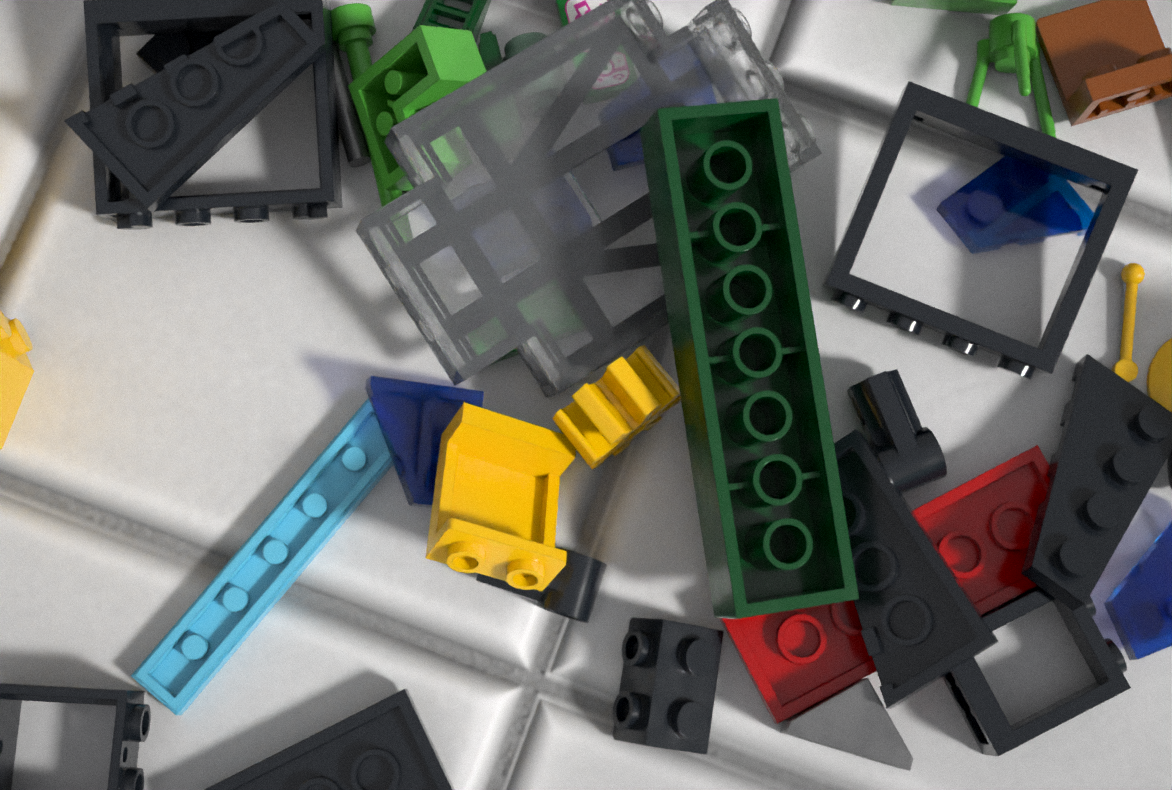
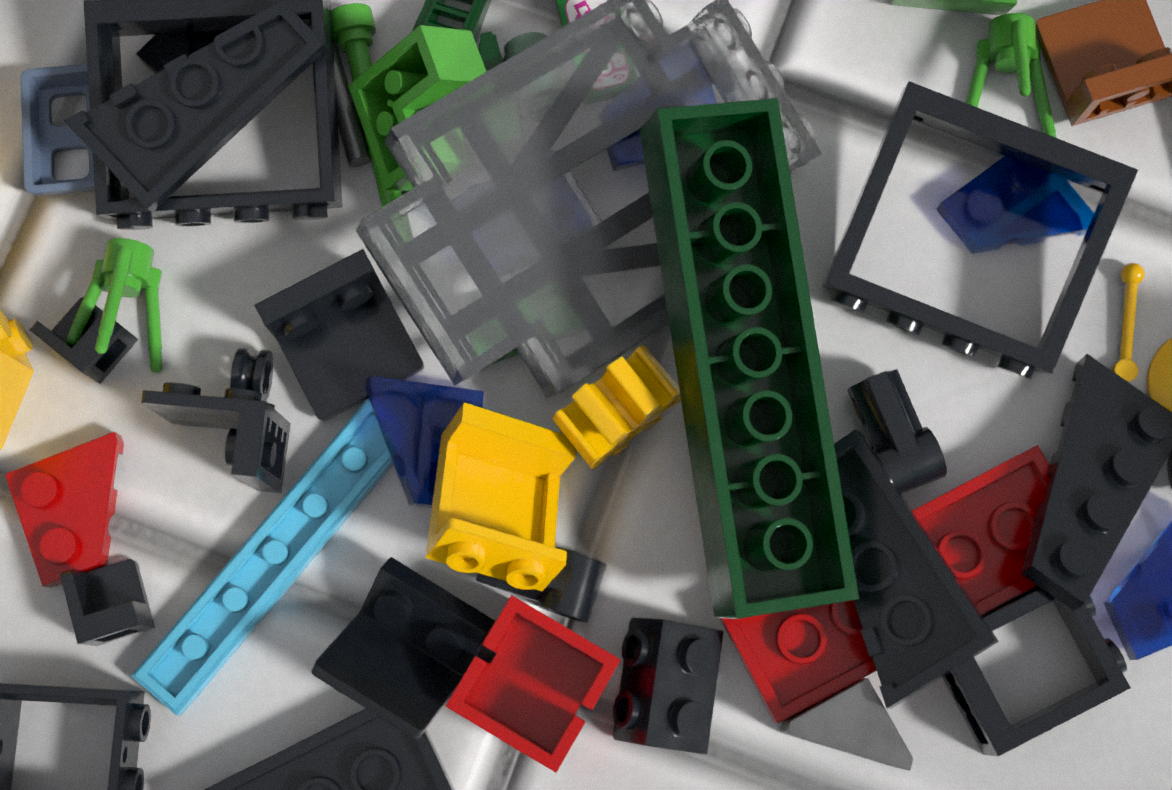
(44, 139): none -> sand blue piece
(68, 507): none -> red wing
(83, 353): none -> black panel
(107, 602): none -> black panel
(122, 274): none -> bright green plant
(252, 371): none -> black bush
(256, 436): none -> black bracket
(340, 333): none -> black bracket
(404, 649): none -> black bracket
(533, 683): none -> red piece

